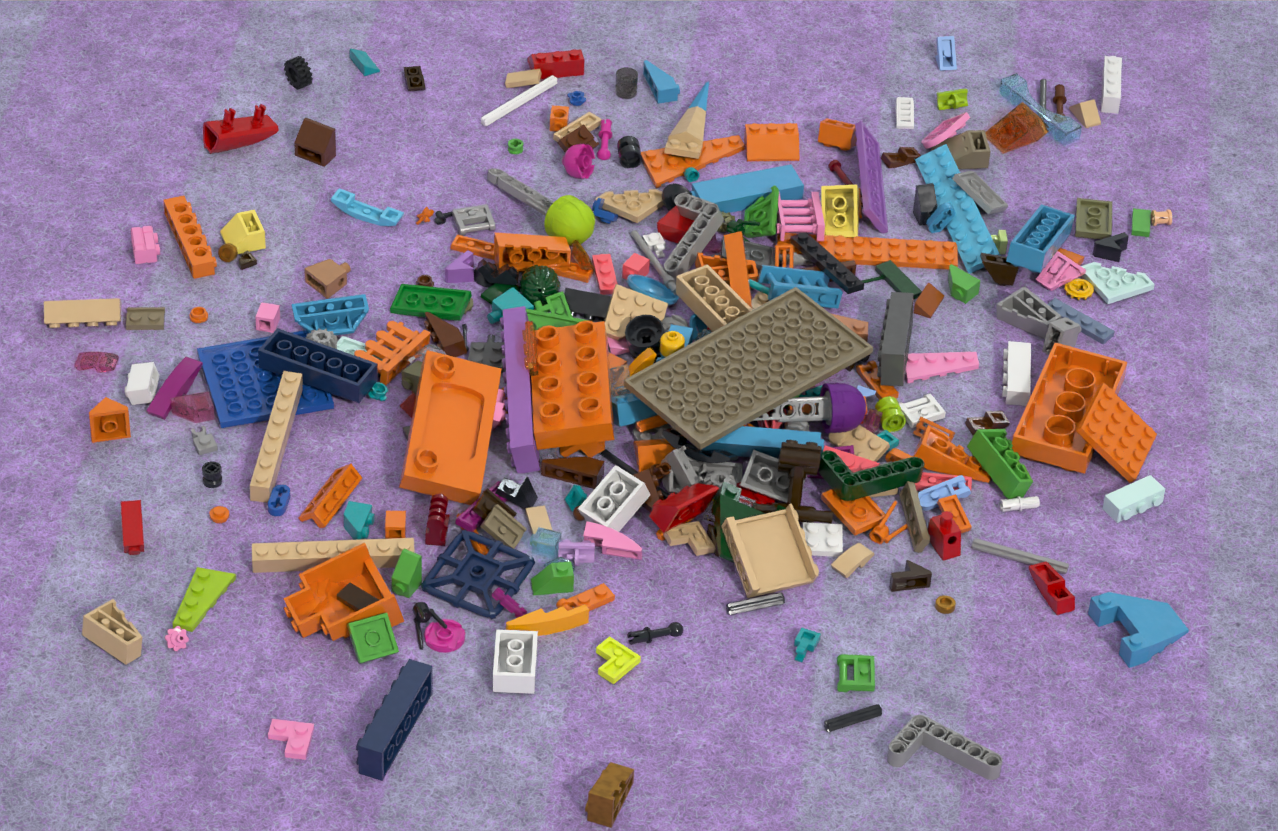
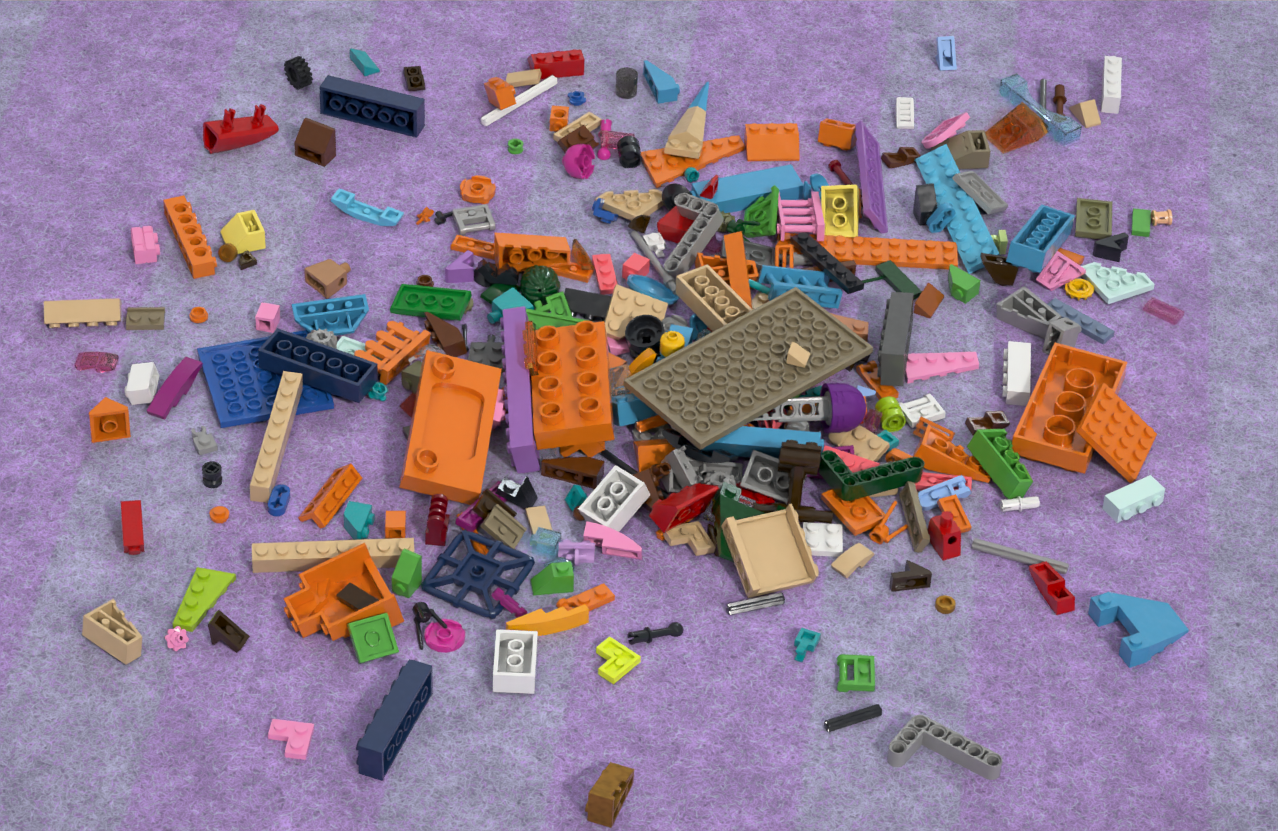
(193, 407): clear pink slope -> none
(225, 629): none -> dark brown slope
(372, 106): none -> dark blue brick
(469, 190): none -> orange plate
(500, 93): none -> orange brick
(563, 218): lime piece -> none
(610, 138): none -> clear pink tile
(640, 223): none -> dark brown tile
(710, 188): none -> red slope
(797, 355): none -> tan slope
(816, 182): none -> dark azure helmet
(952, 99): lime hips -> none
(1163, 311): none -> clear pink tile

